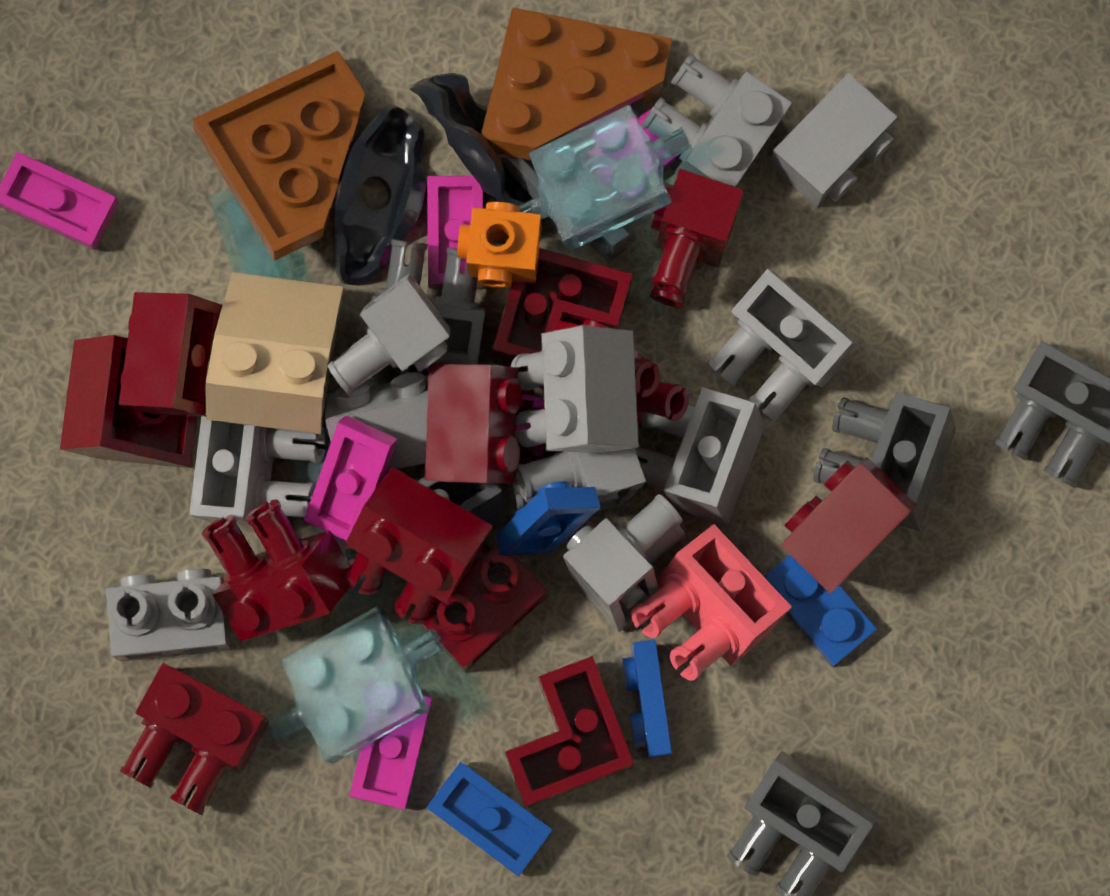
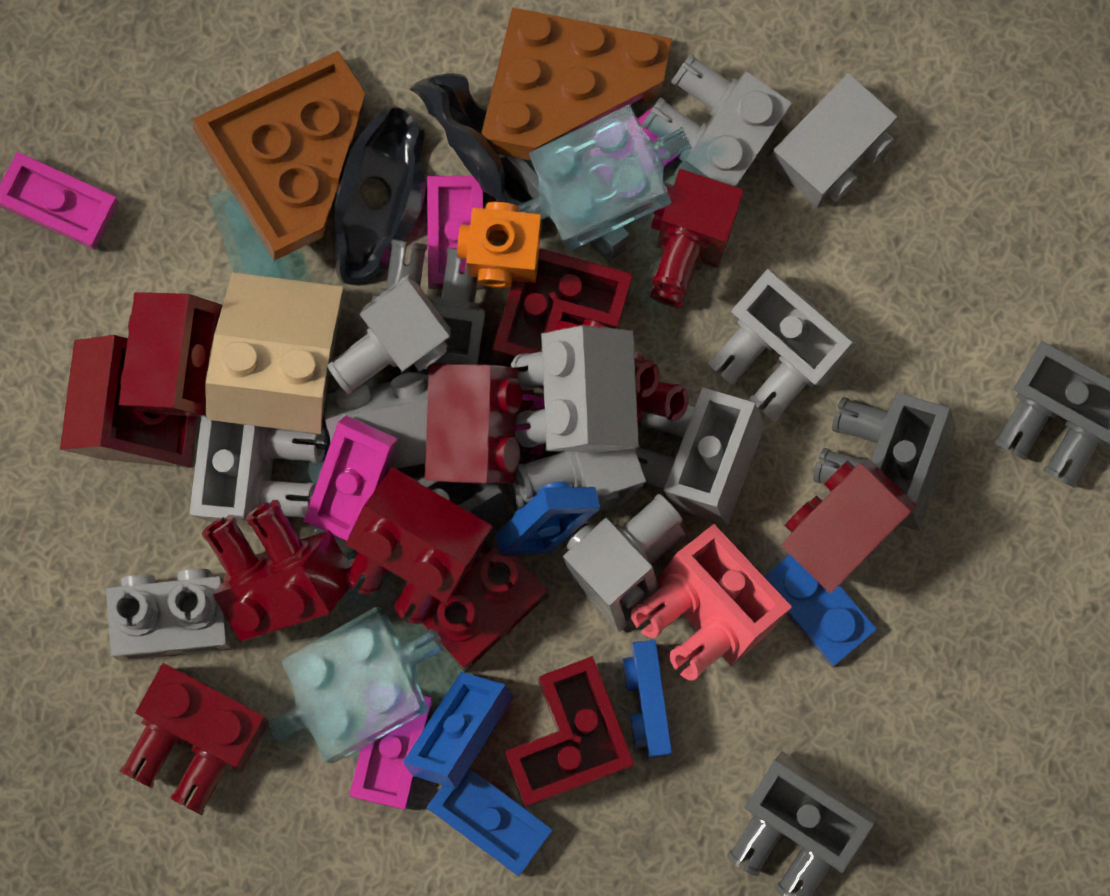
(458, 730): none -> blue plate

